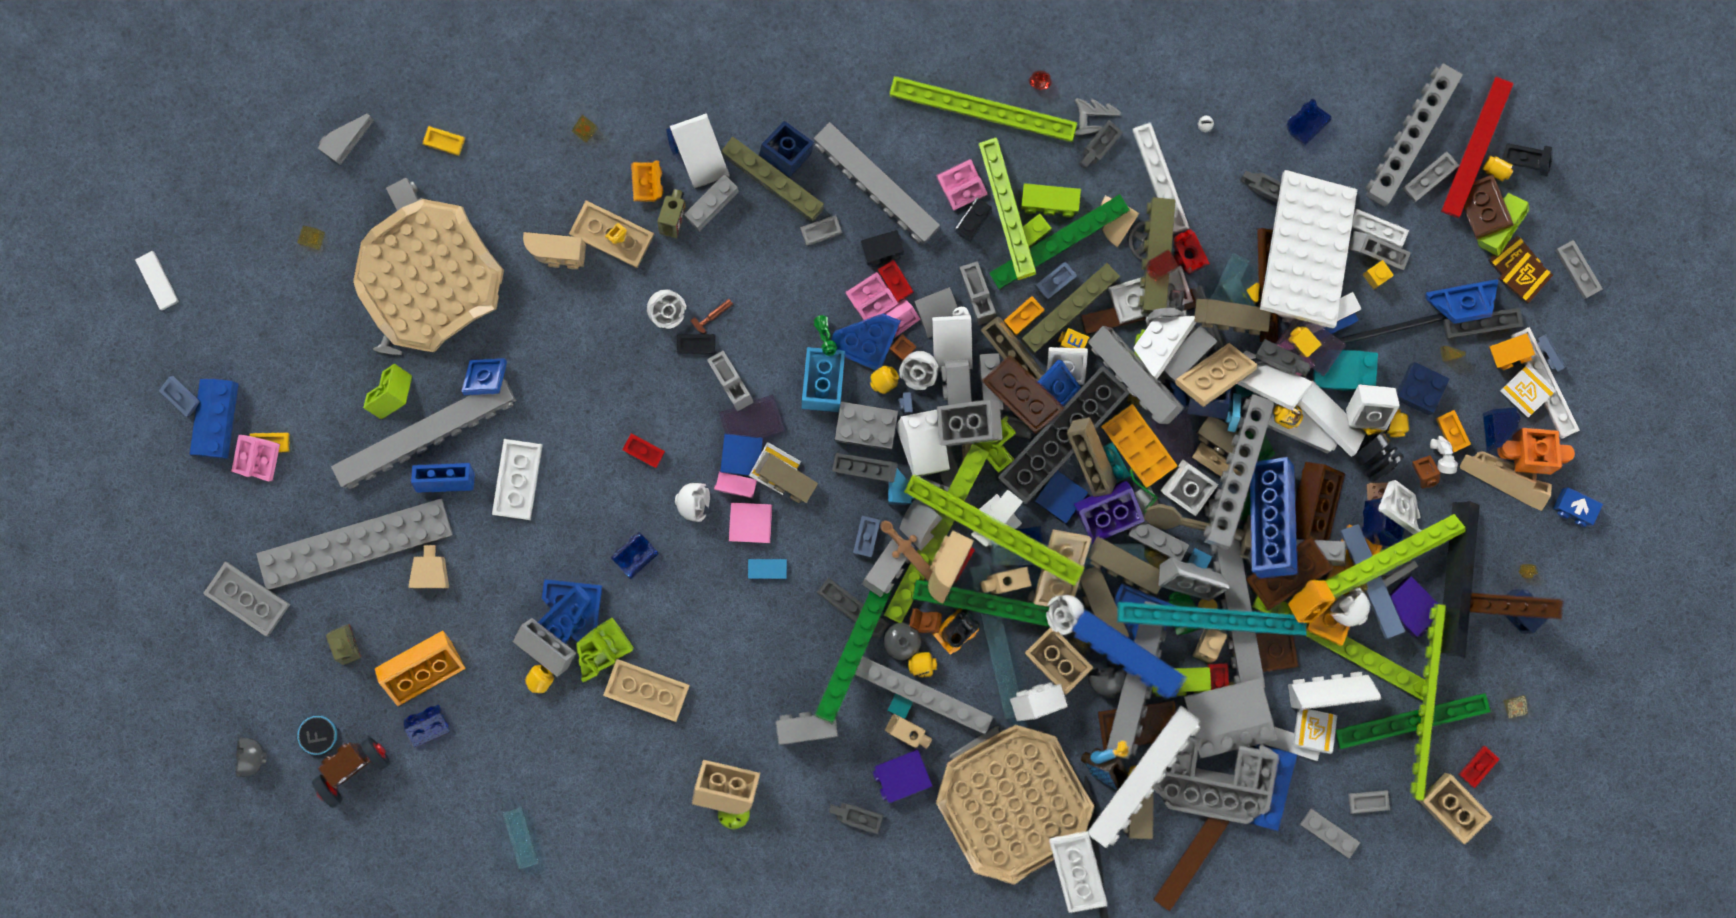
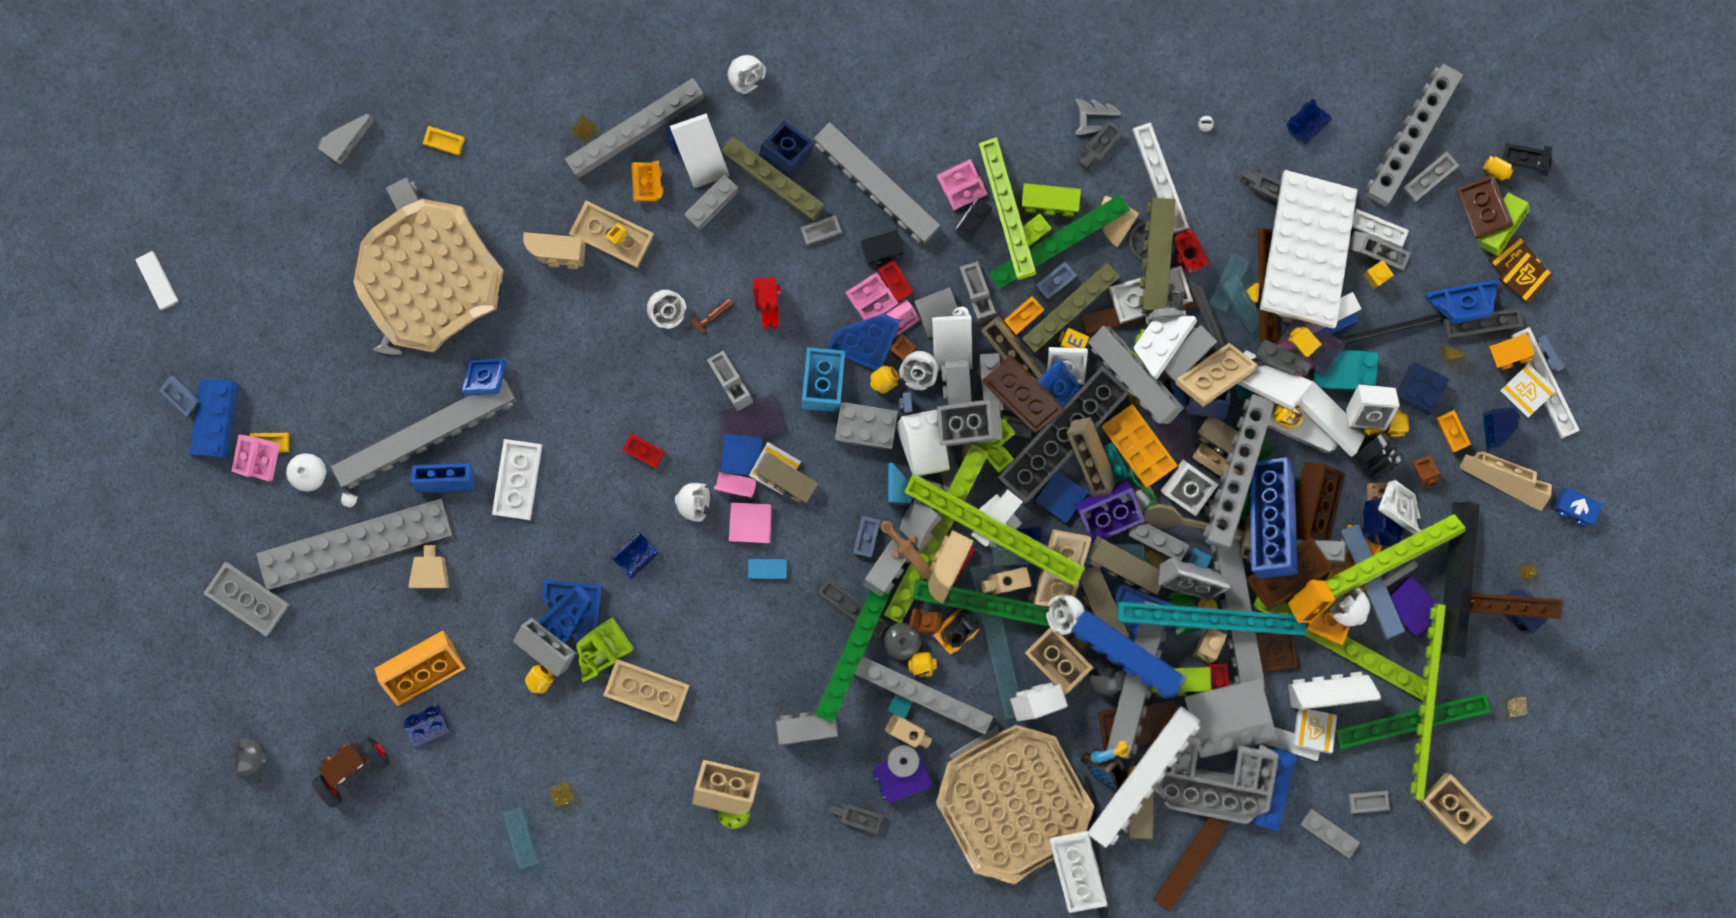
(306, 472): none -> white cylinder
(311, 237): clear yellow slope -> none
(317, 735): black tile -> none
(343, 645): olive torso -> none
(348, 499): none -> white hinge
(390, 393): lime panel -> none
(561, 794): none -> clear yellow plate
(635, 128): none -> light grey brick
(672, 214): olive torso -> none
(695, 343): black tile -> none
(745, 72): none -> white cylinder
(766, 299): none -> red piece
(821, 324): green piece -> none
(865, 467): dark grey plate -> none
(894, 761): none -> light grey piece
(983, 109): lime plate -> none
(1040, 80): clear red hat -> none
(1161, 265): clear red brick -> none
(1231, 315): dark tan brick -> none
(1233, 413): medium azure plate -> none
(1447, 463): white arm -> none
(1477, 147): red tile -> none
(1478, 766): red plate -> none
(1536, 451): orange brick -> none
(1578, 269): light grey plate -> none

